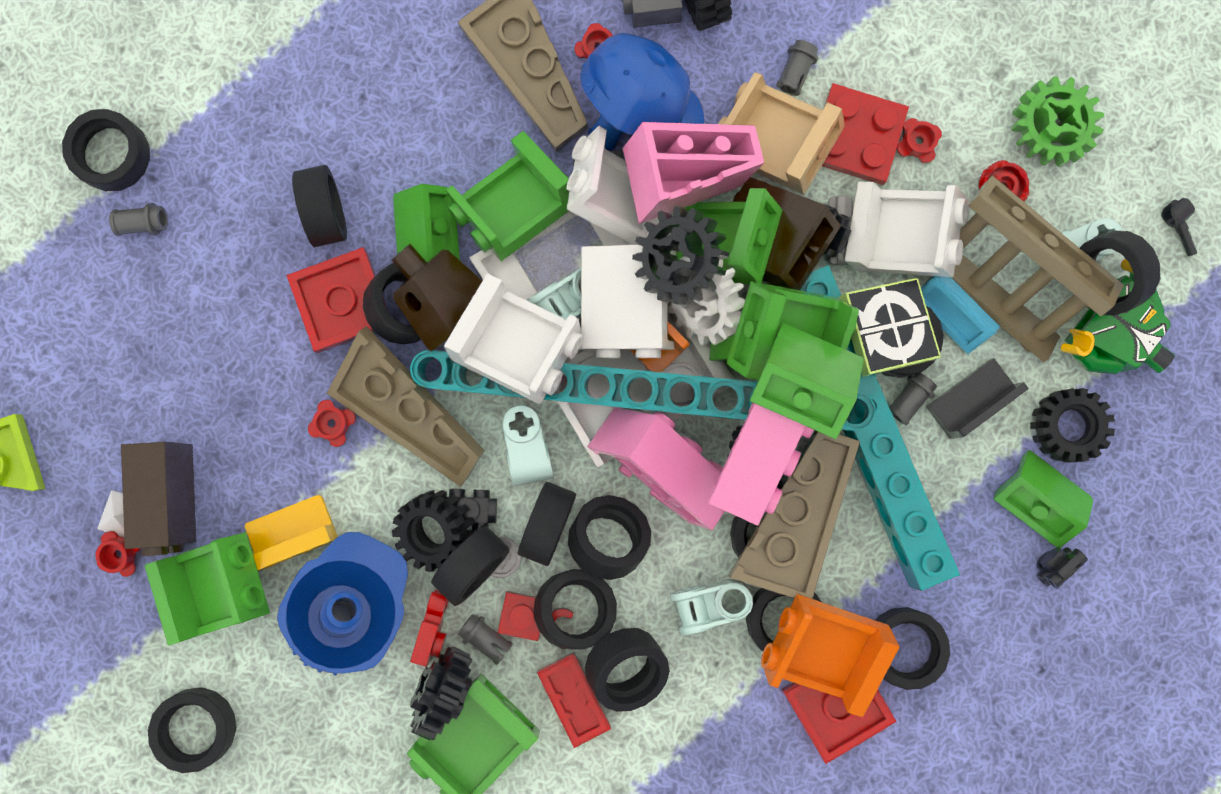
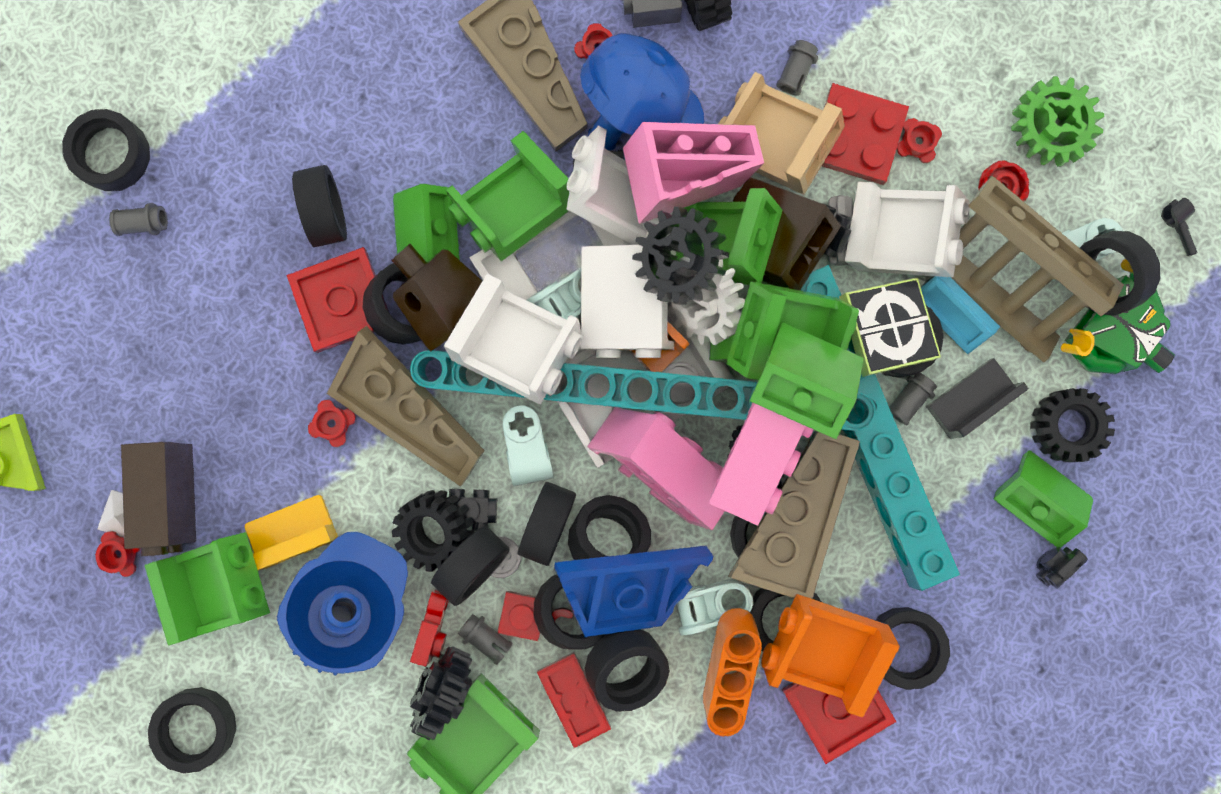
(629, 589): none -> blue wing
(736, 688): none -> orange beam

